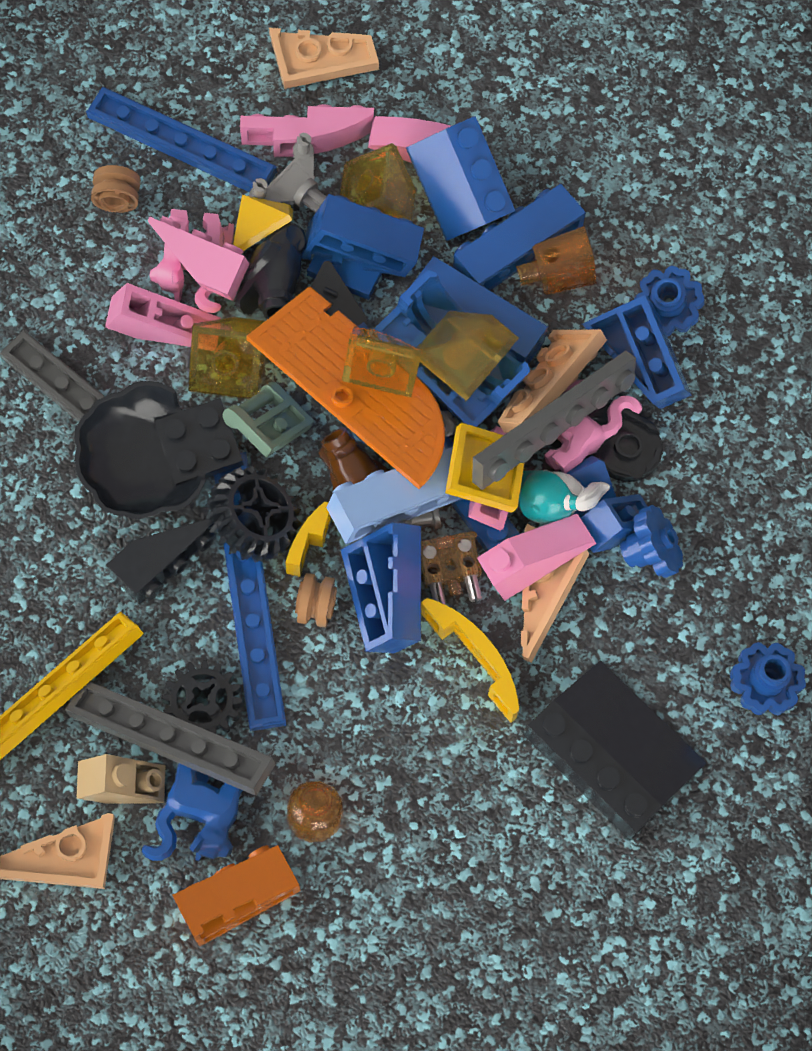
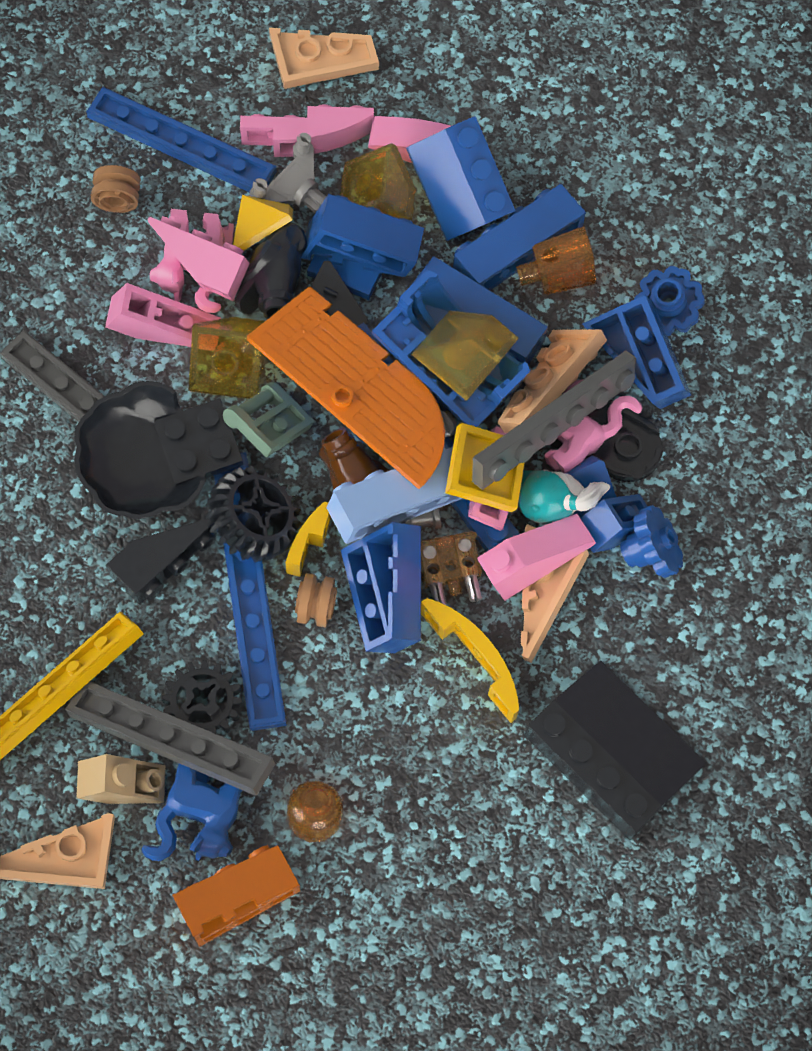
(381, 362): clear yellow slope -> none
(767, 679): blue plant -> none

